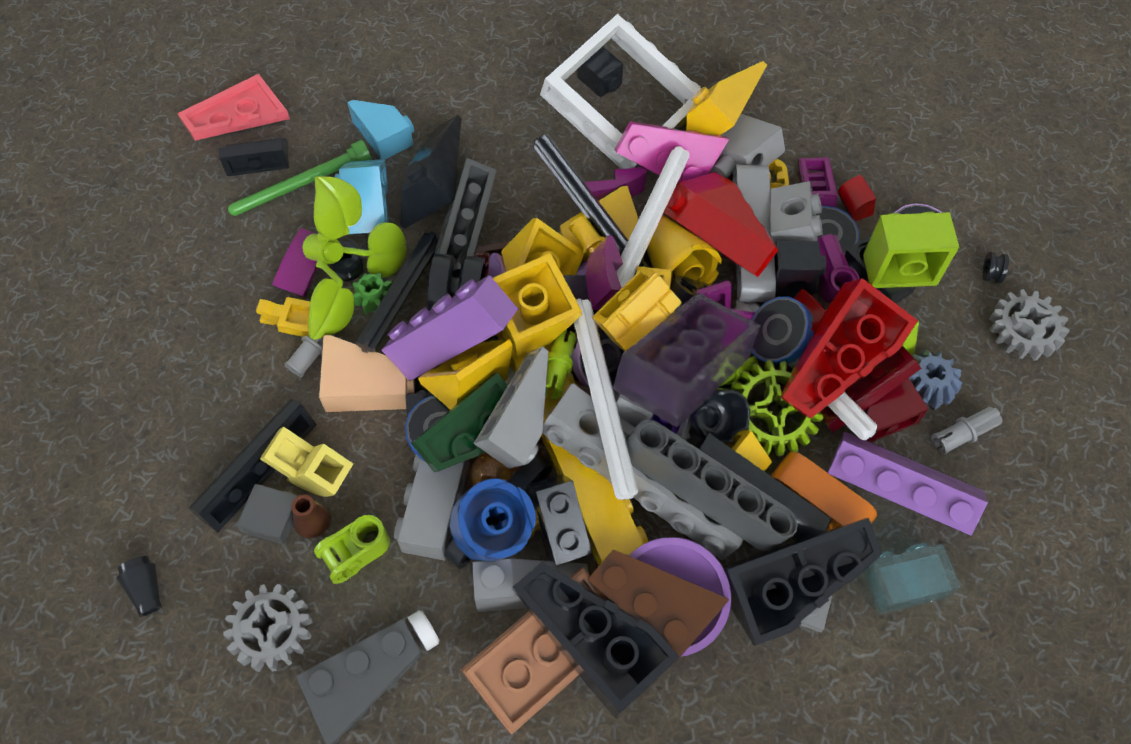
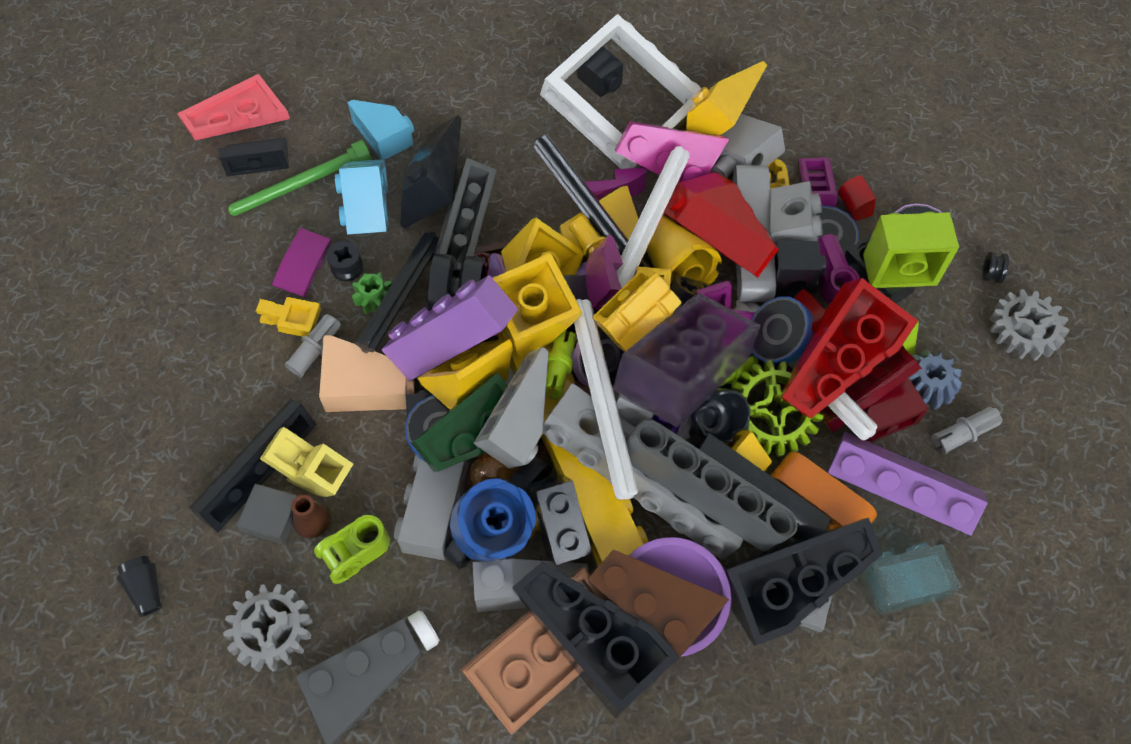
(335, 209): lime plant -> none

